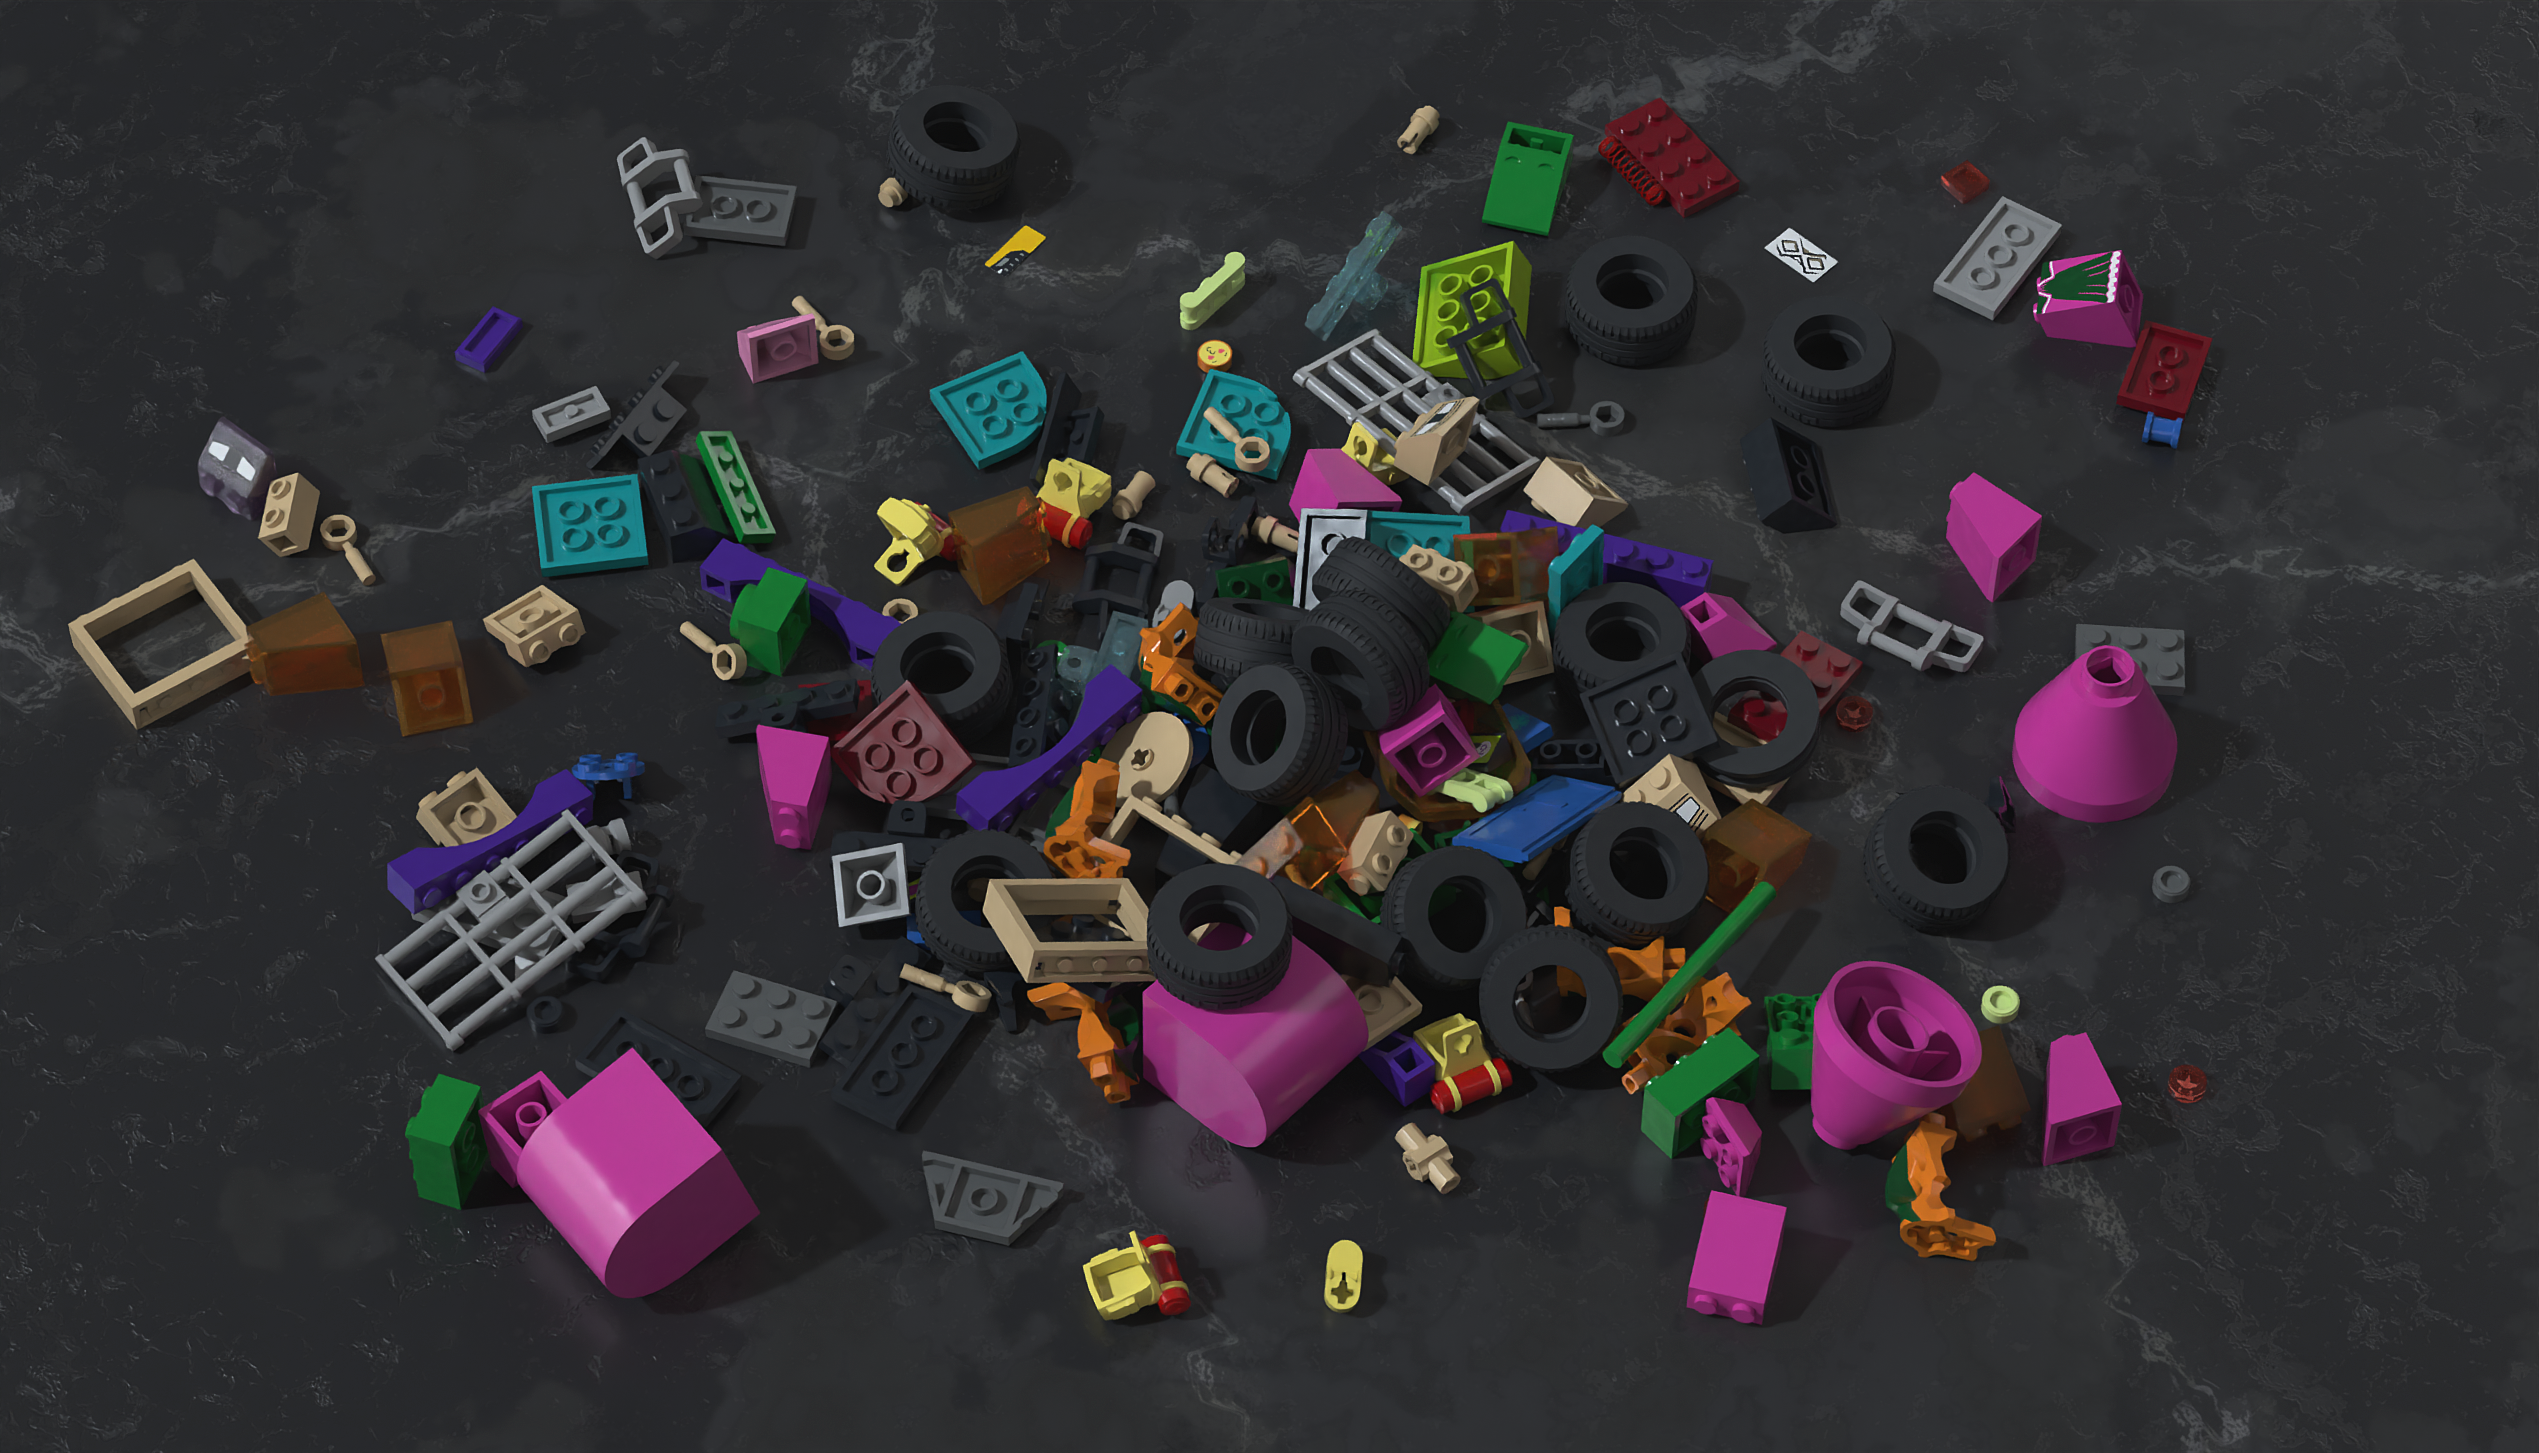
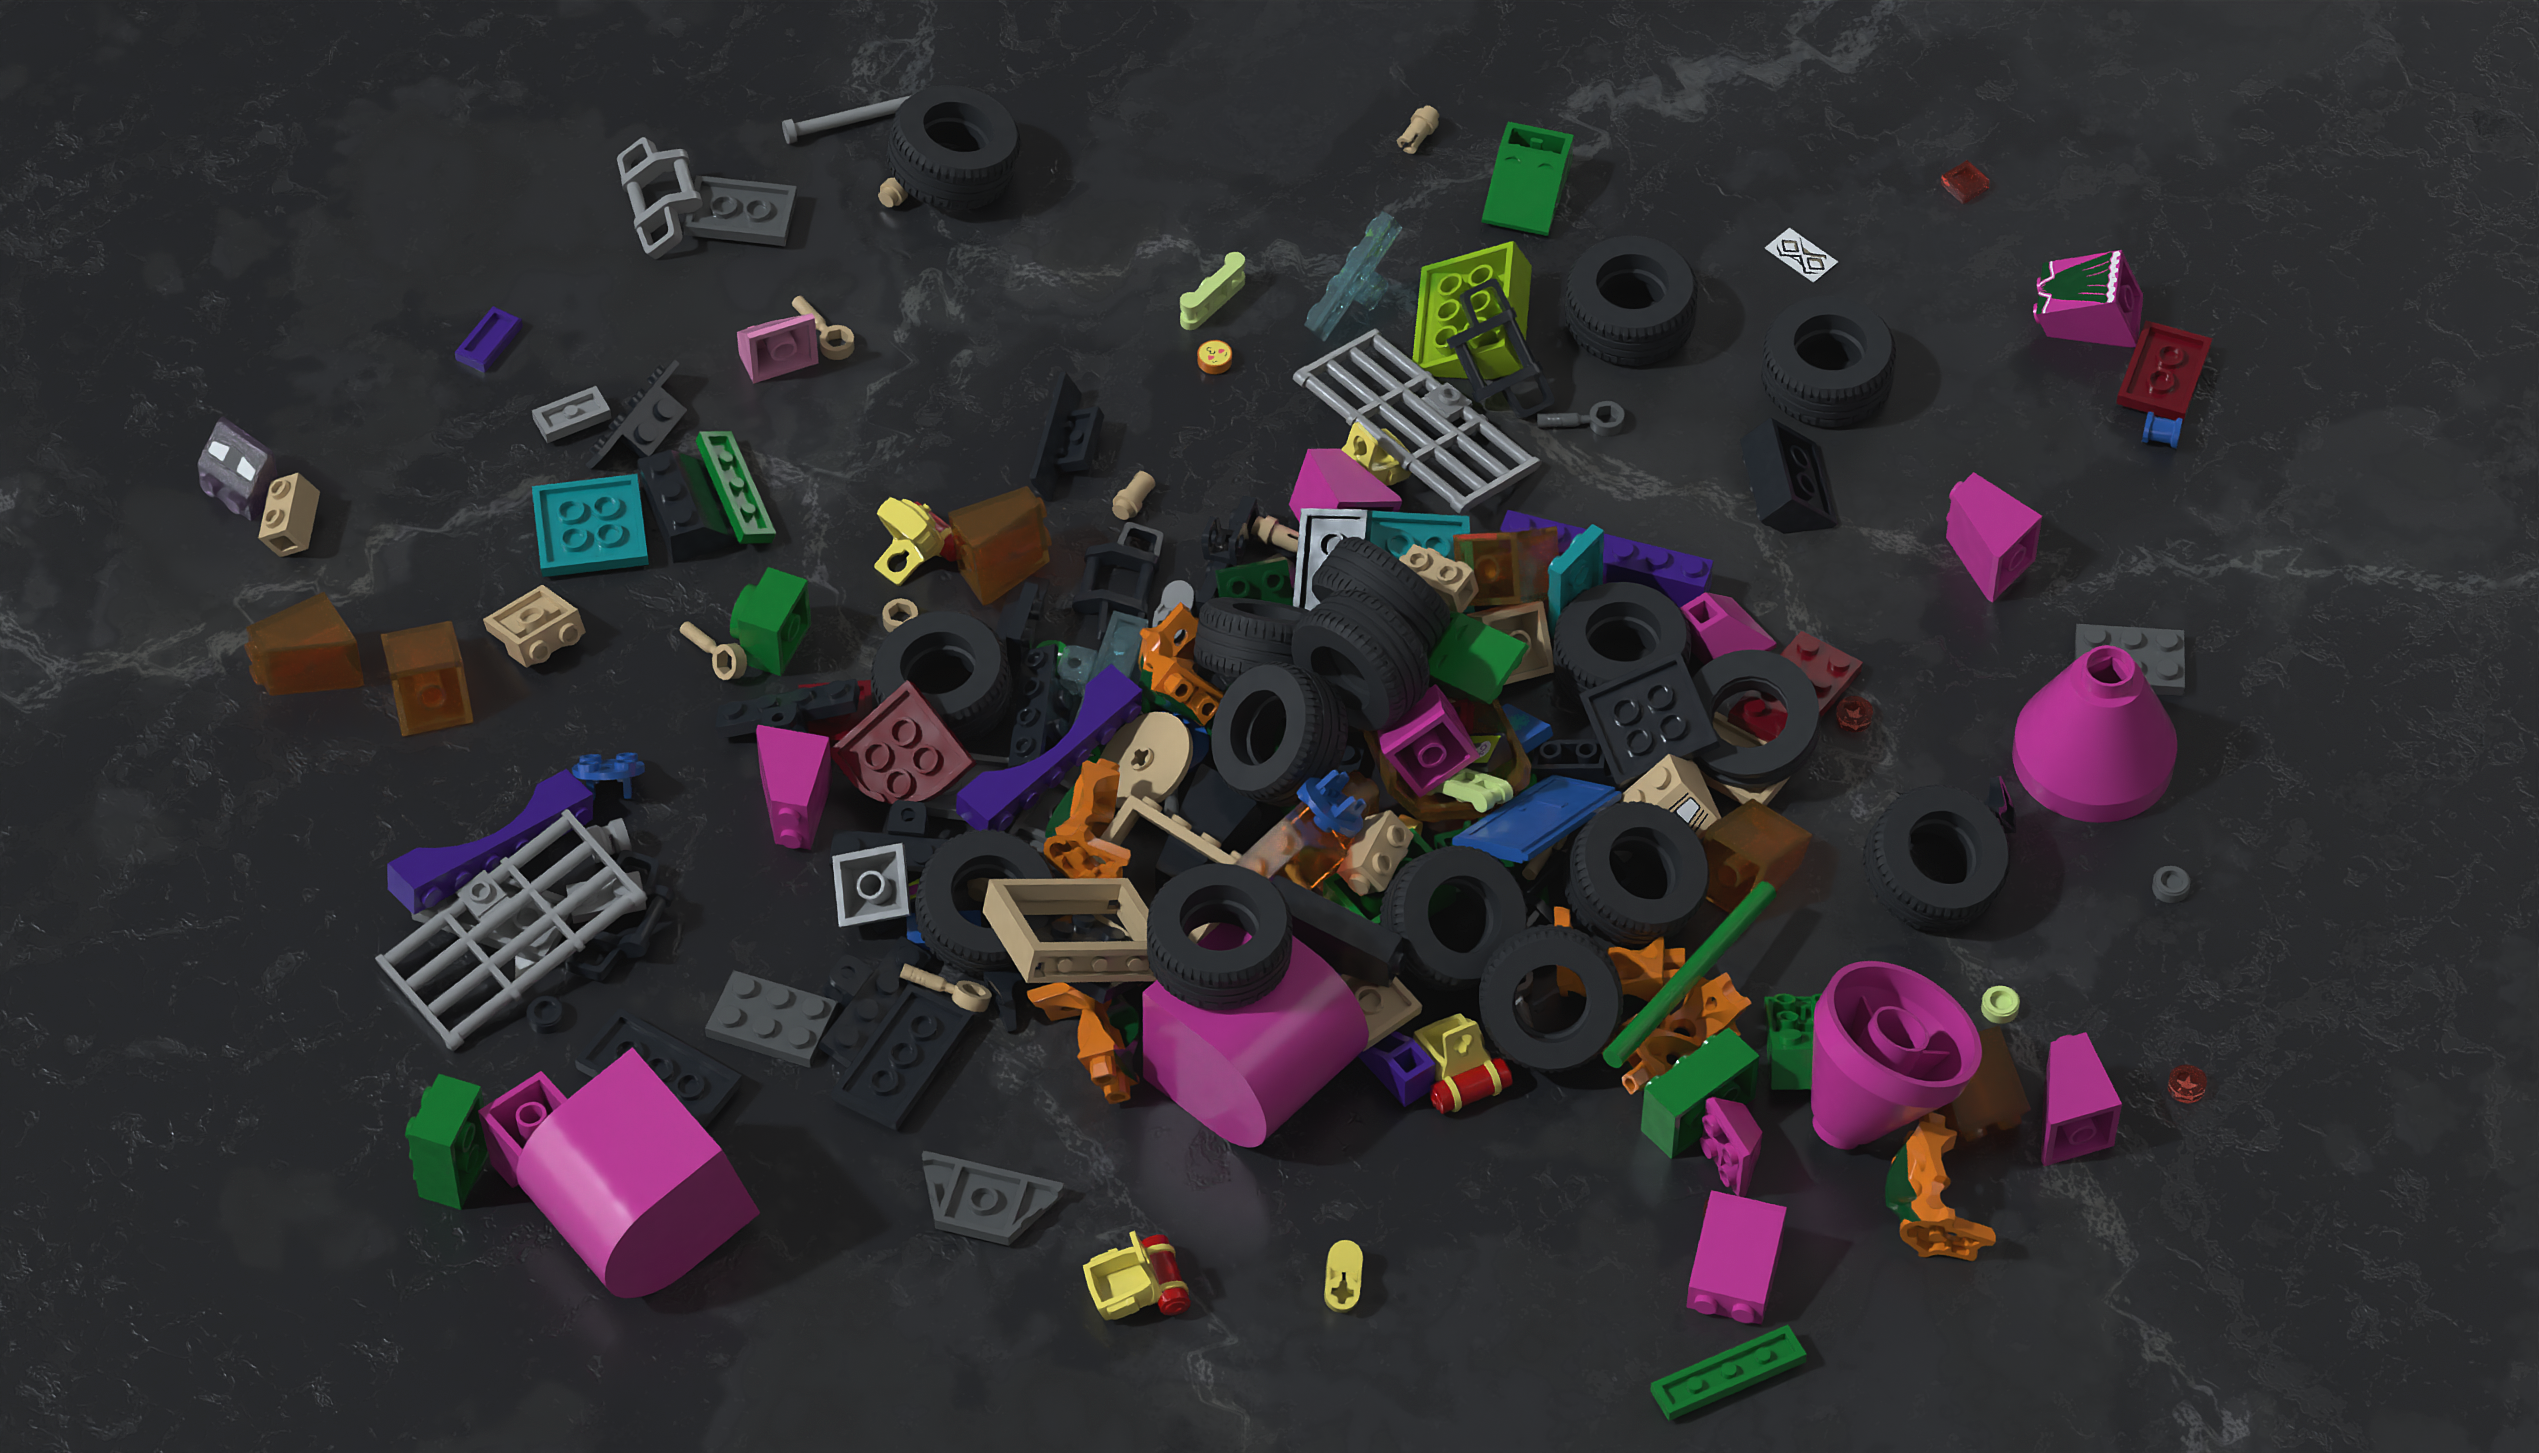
(182, 685): tan window -> none
(346, 543): tan piece -> none
(464, 810): tan plate -> none
(792, 130): none -> light grey bar
(856, 625): dark purple arch -> none
(994, 408): teal plate -> none
(1015, 250): yellow sticker -> none
(1070, 497): light yellow piece -> none
(1205, 469): tan animal -> none
(1246, 444): tan piece -> none
(1249, 409): teal plate -> none
(1331, 806): none -> blue plate
(1427, 1158): tan axle -> none
(1436, 439): tan slope -> none
(1573, 494): tan slope -> none
(1652, 192): red piece -> none
(1673, 157): dark red plate -> none
(1728, 1372): none -> green plate
(1925, 656): light grey bar -> none
(1997, 258): light grey plate -> none

